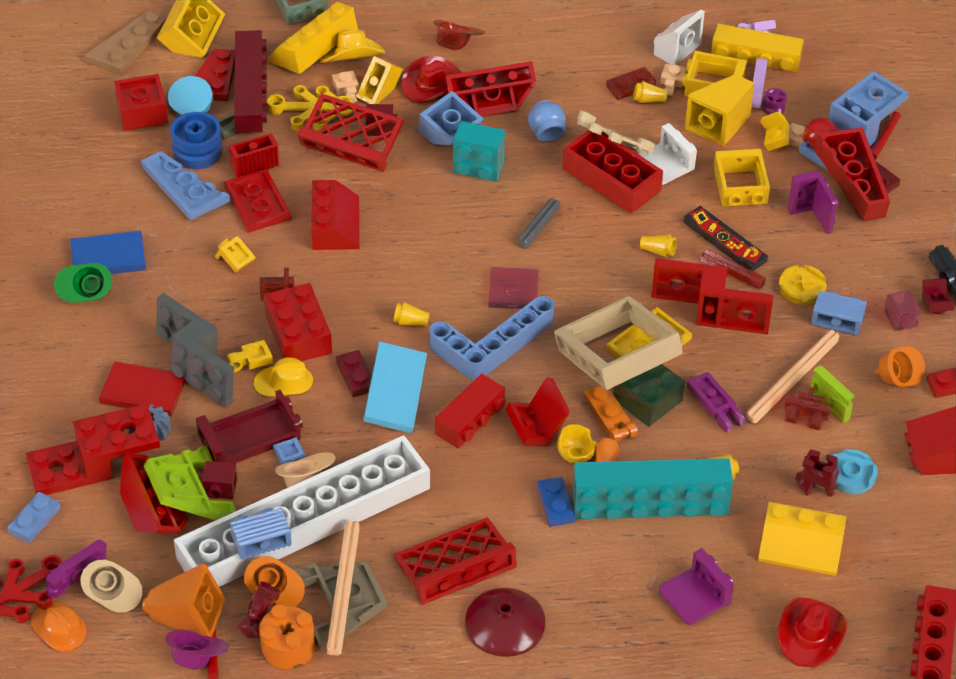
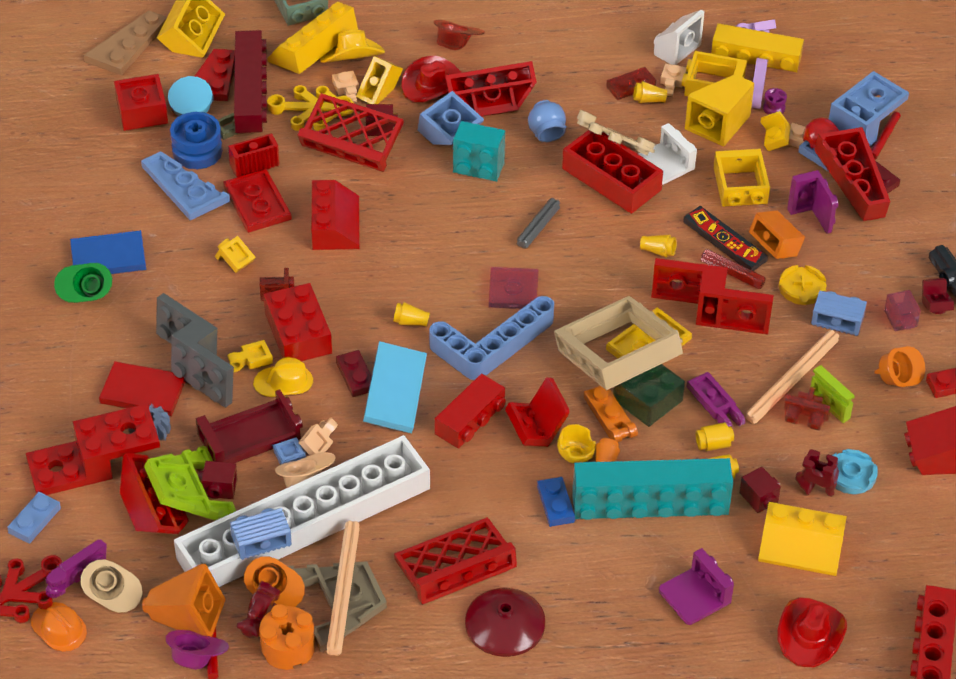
(317, 437): none -> light nougat plate
(714, 437): none -> yellow brick
(759, 489): none -> dark red brick
(776, 234): none -> orange brick

